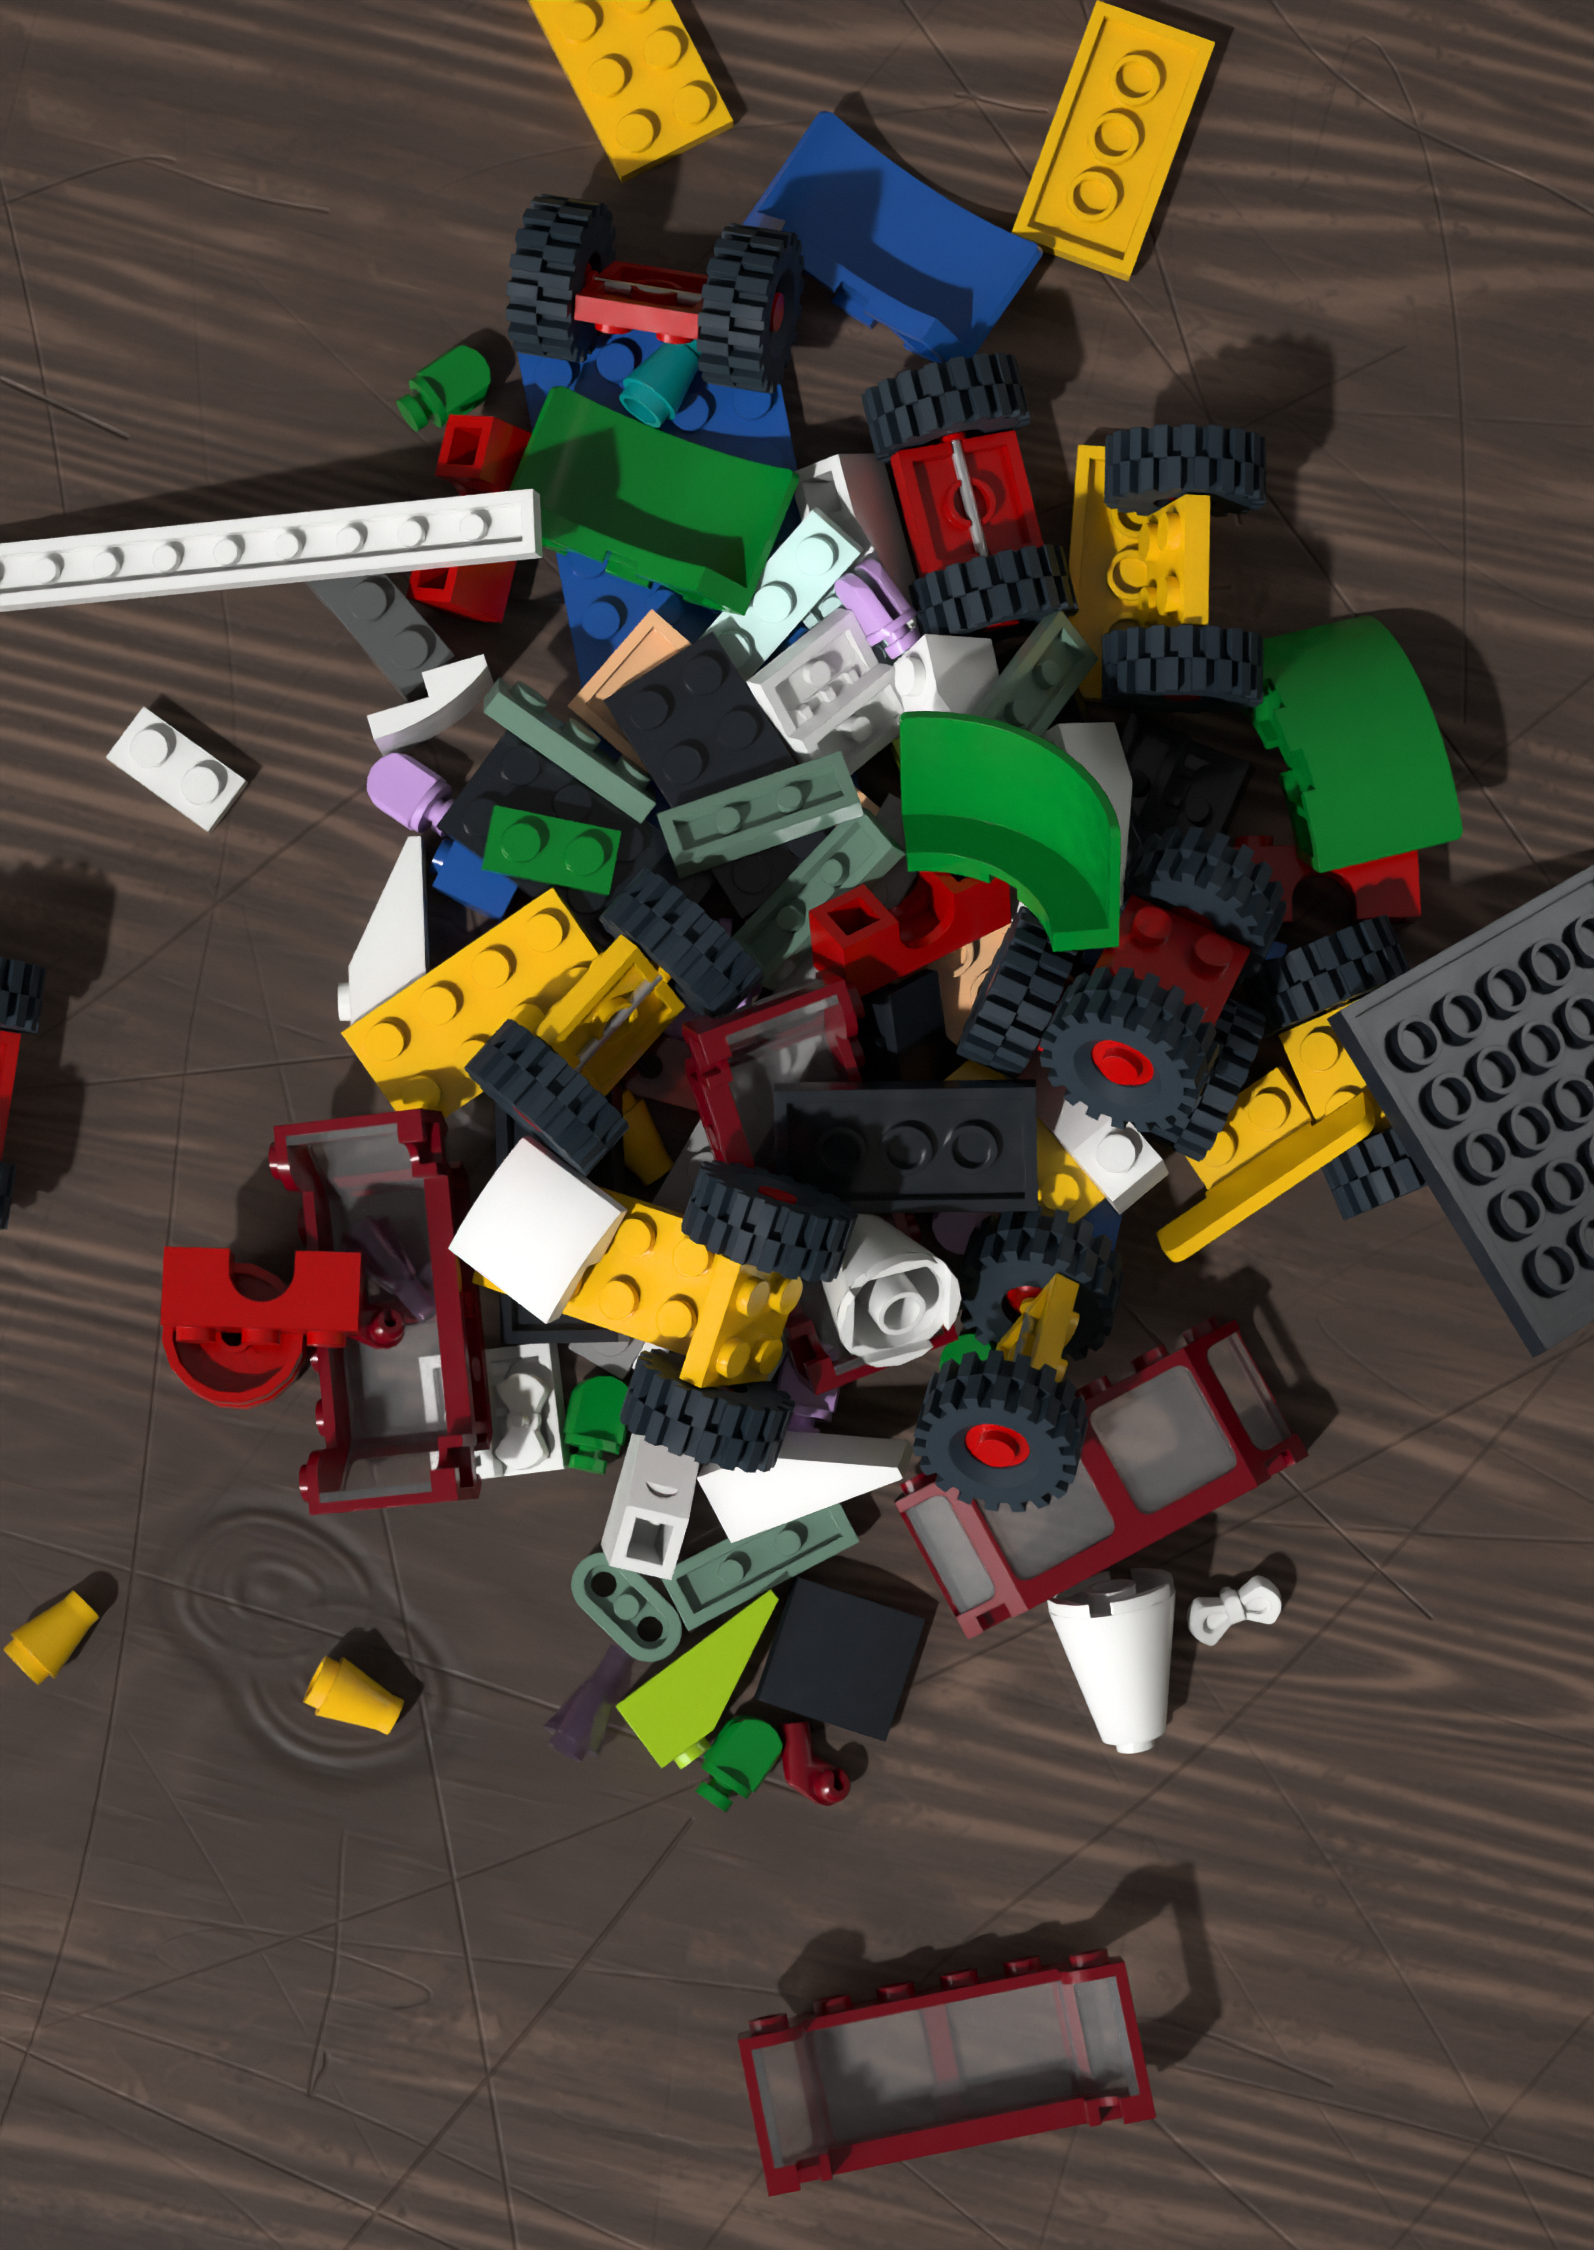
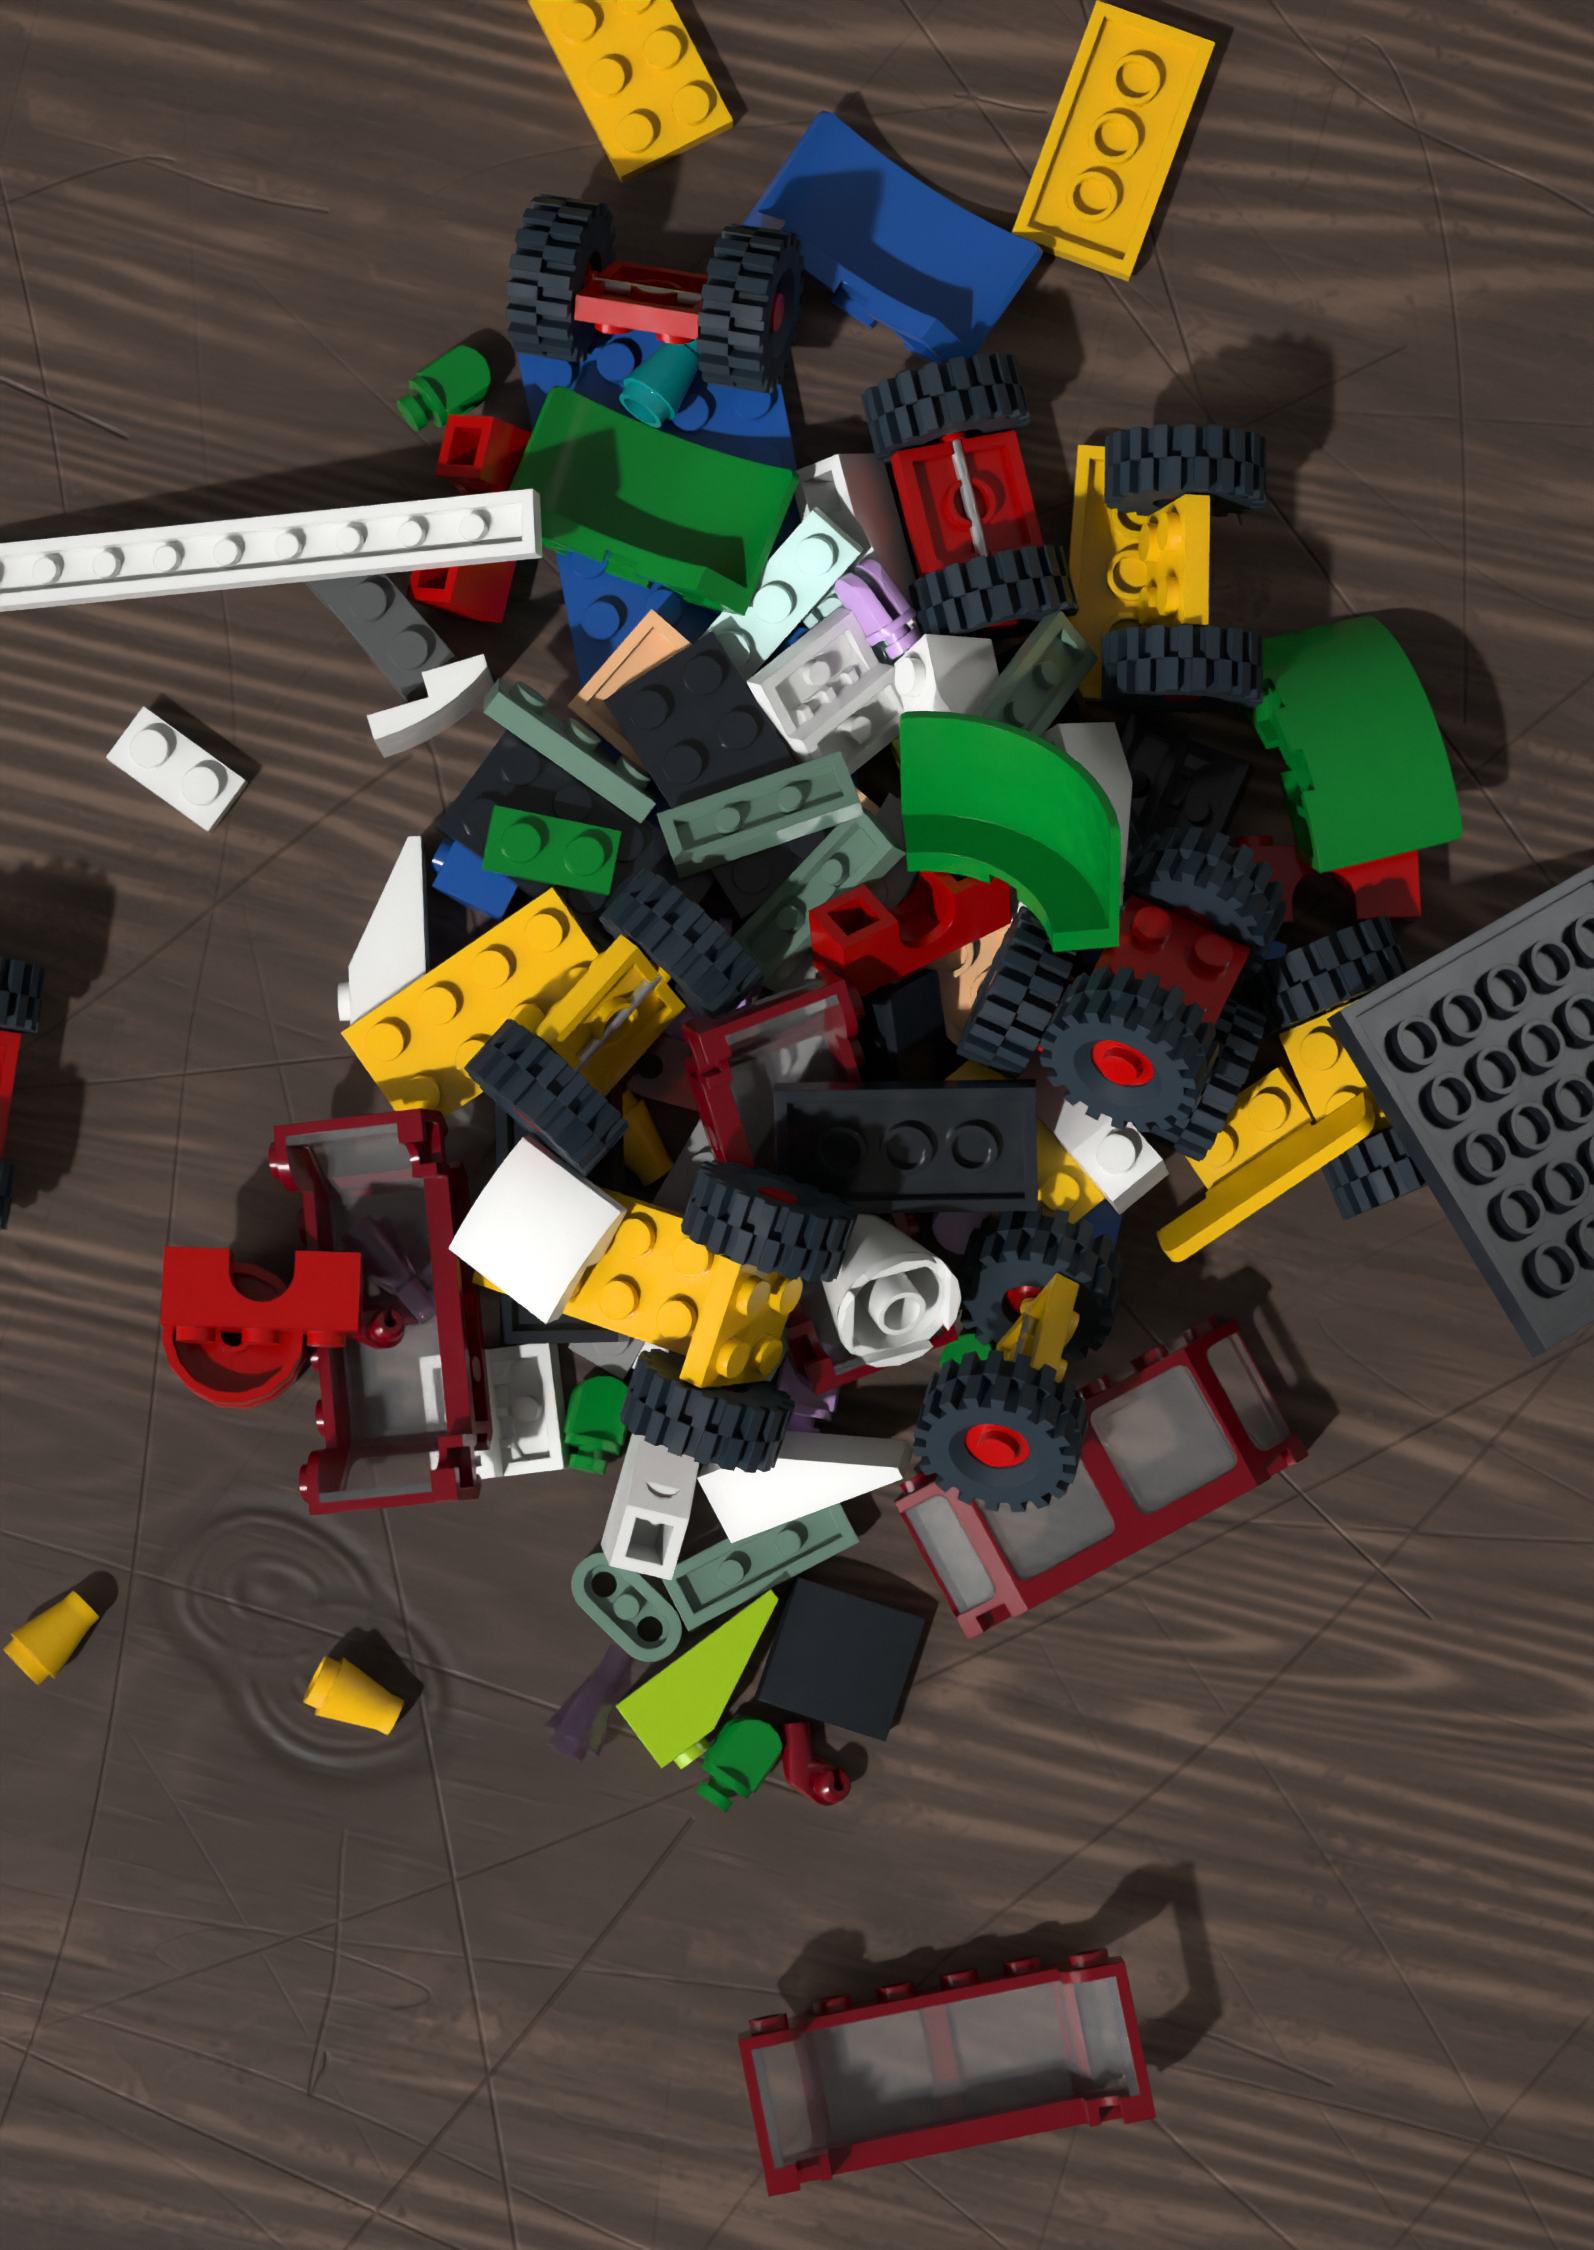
(409, 792): lavender arm -> none
(523, 1444): white piece -> none
(1121, 1651): white cone -> none
(1254, 1601): white piece -> none

